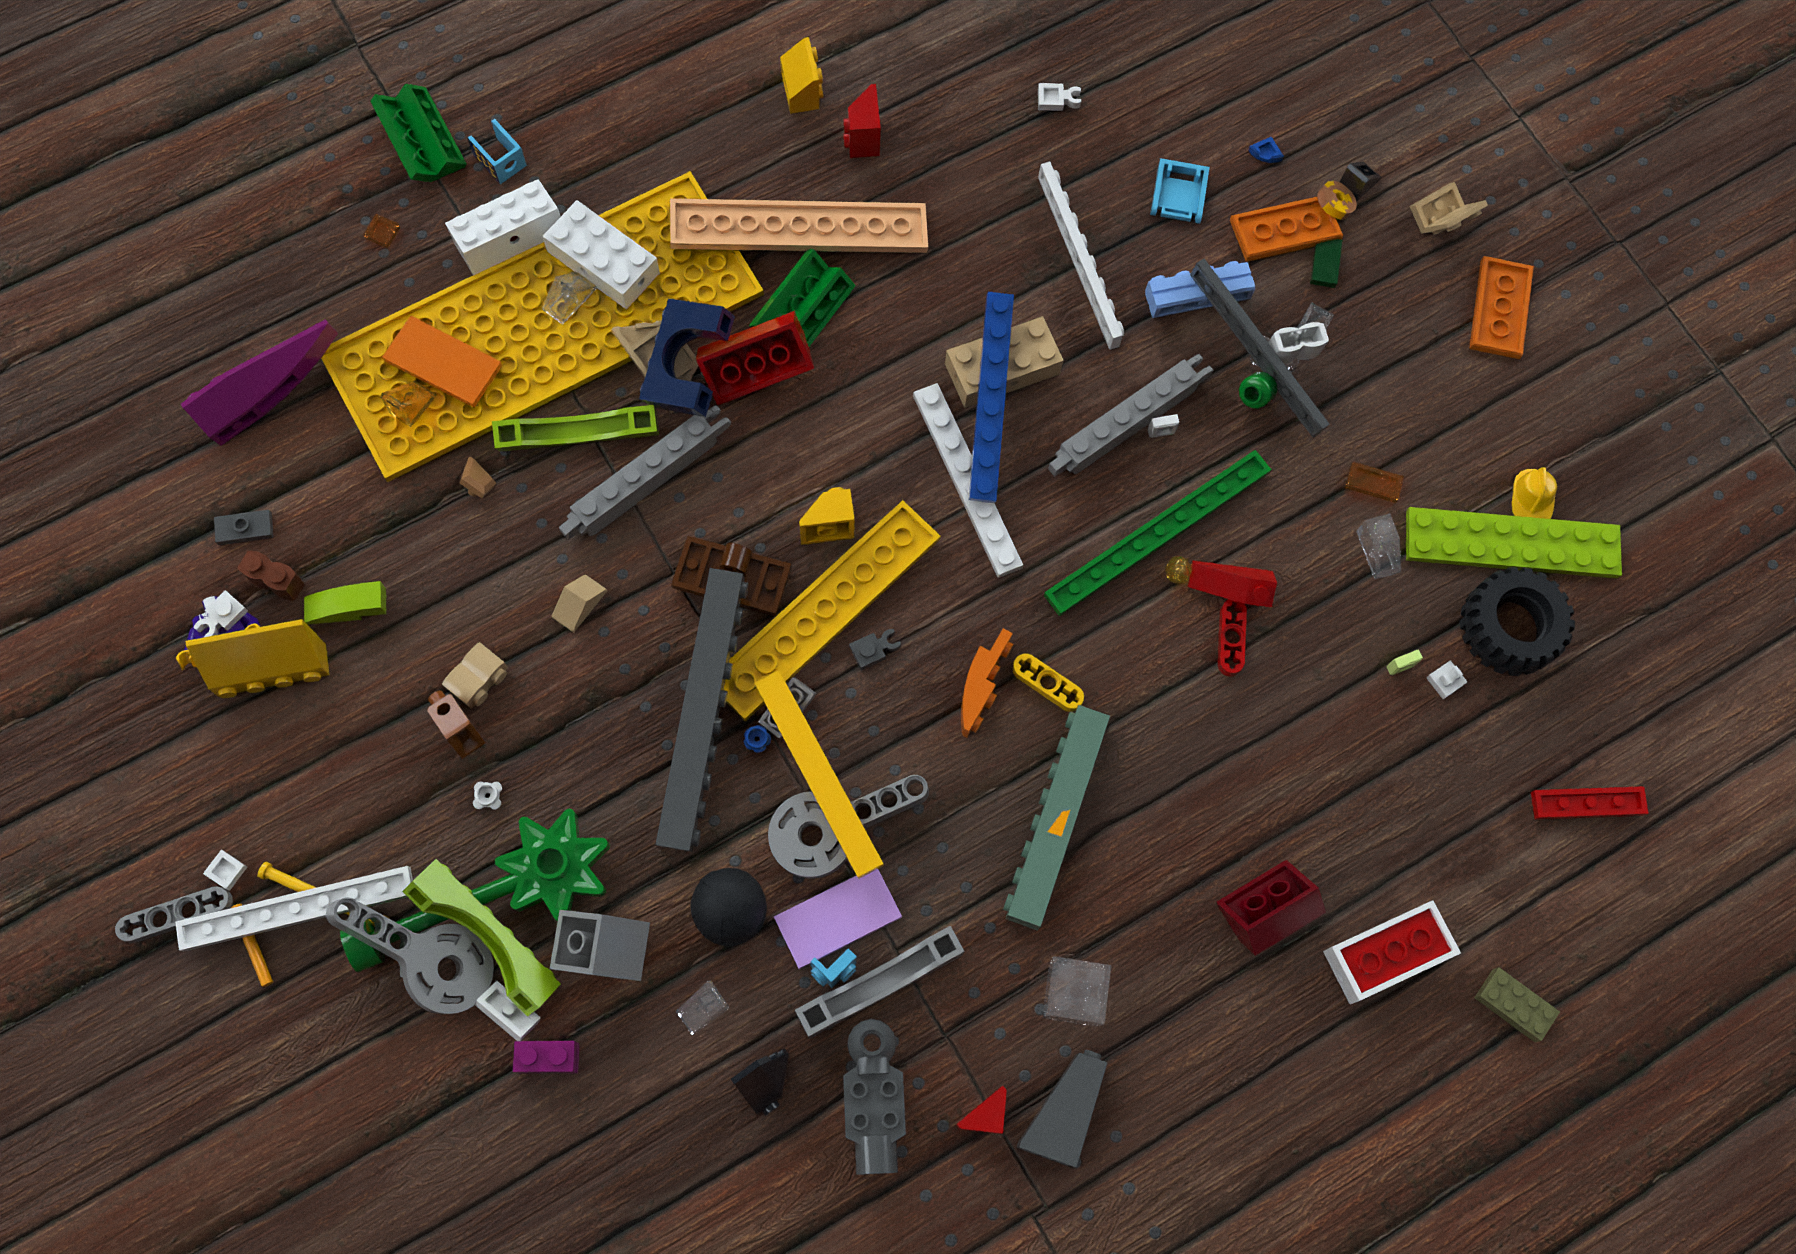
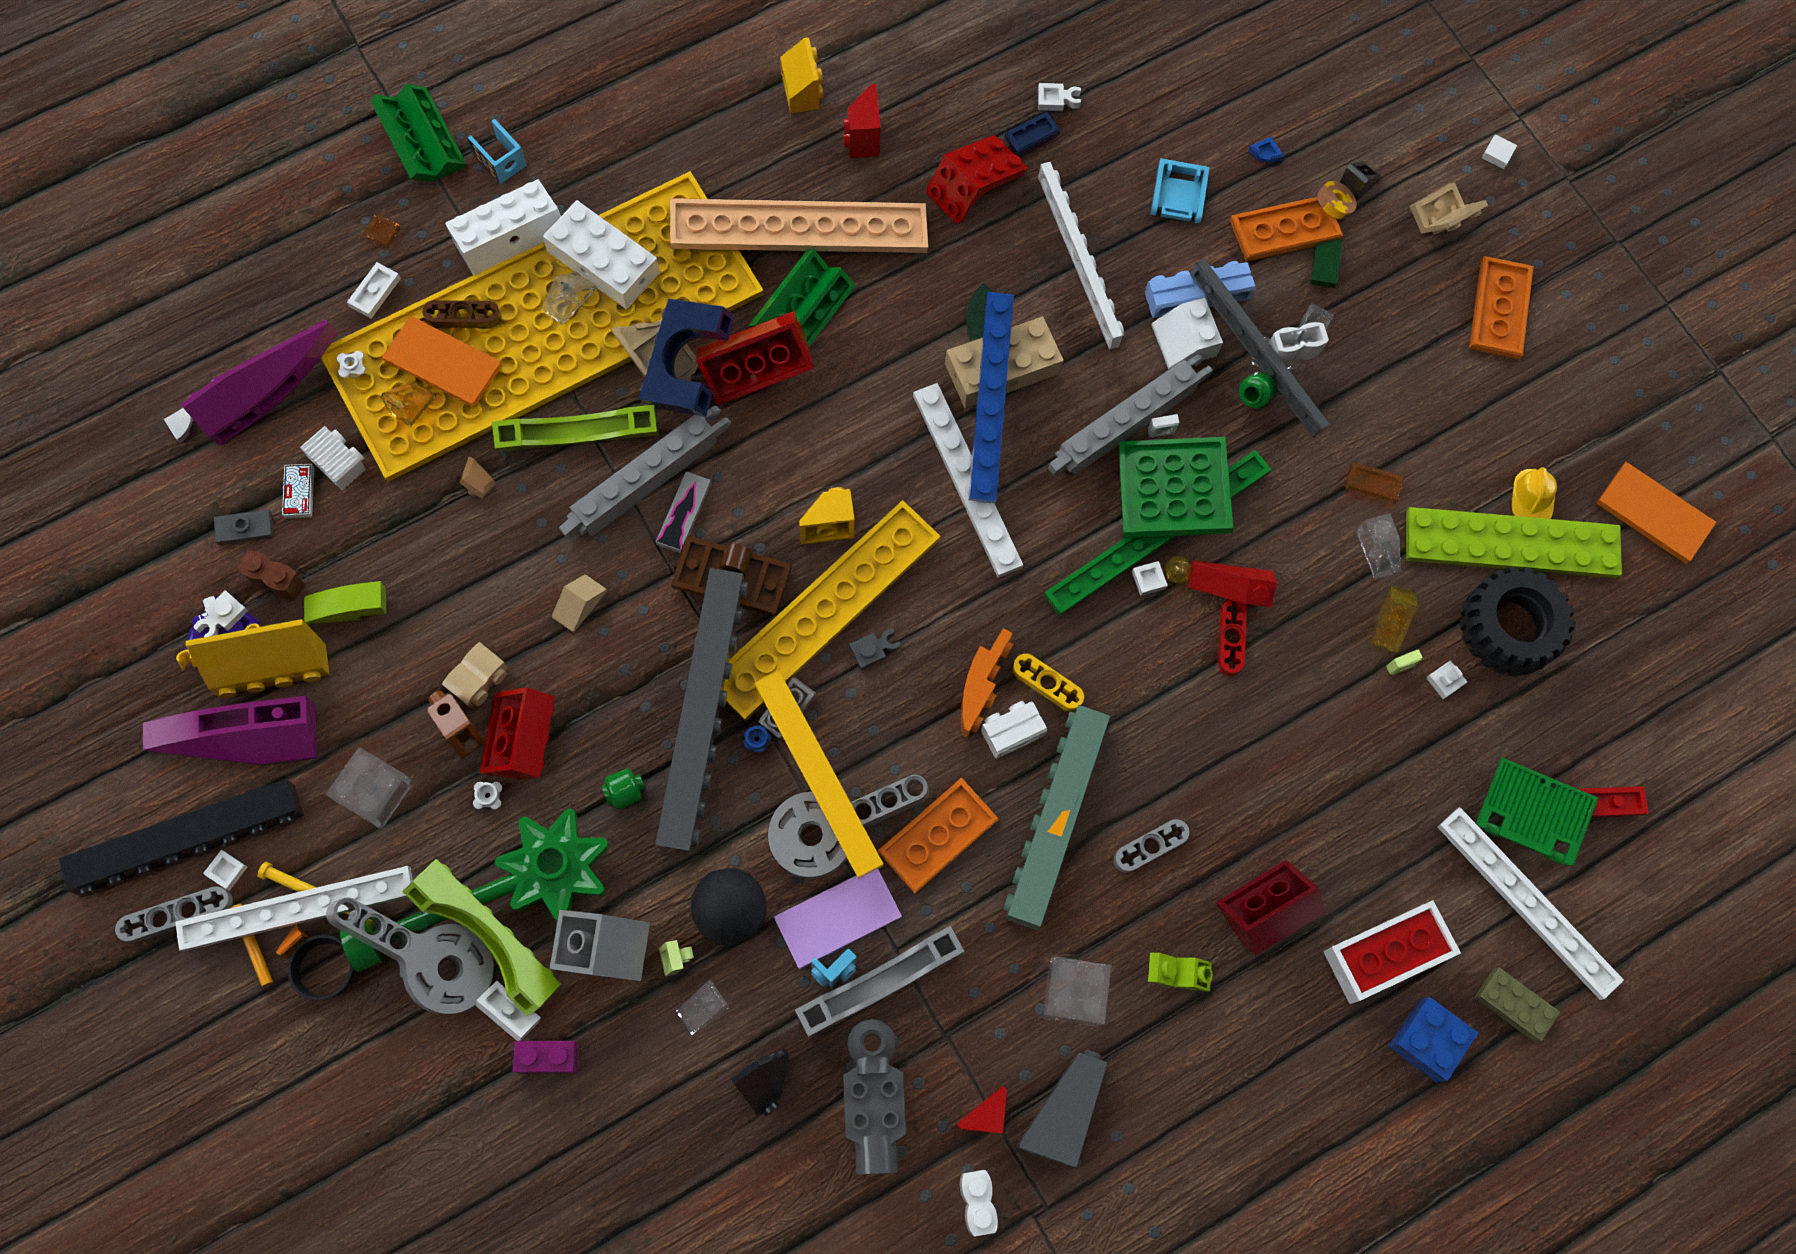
(179, 424): none -> white tile
(180, 838): none -> black brick
(239, 732): none -> magenta wedge
(292, 940): none -> orange slope
(296, 959): none -> black tyre
(298, 491): none -> tile
(333, 458): none -> white brick
(351, 371): none -> white plate
(369, 788): none -> clear brick
(373, 290): none -> white plate
(453, 306): none -> reddish brown beam
(517, 734): none -> red slope
(623, 788): none -> green head
(673, 957): none -> yellowish green tile
(683, 512): none -> tile
(938, 835): none -> orange tile
(970, 173): none -> red bracket
(976, 313): none -> clear green tile
(979, 1211): none -> white brick
(1013, 729): none -> white brick
(1032, 133): none -> dark blue plate
(1149, 578): none -> white plate
(1165, 829): none -> light grey beam
(1175, 487): none -> green plate
(1180, 972): none -> lime slope
(1187, 332): none -> white slope
(1394, 618): none -> clear yellow slope
(1433, 1039): none -> blue brick
(1499, 151): none -> white tile
(1530, 904): none -> white plate
(1537, 811): none -> green window
(1656, 512): none -> orange tile

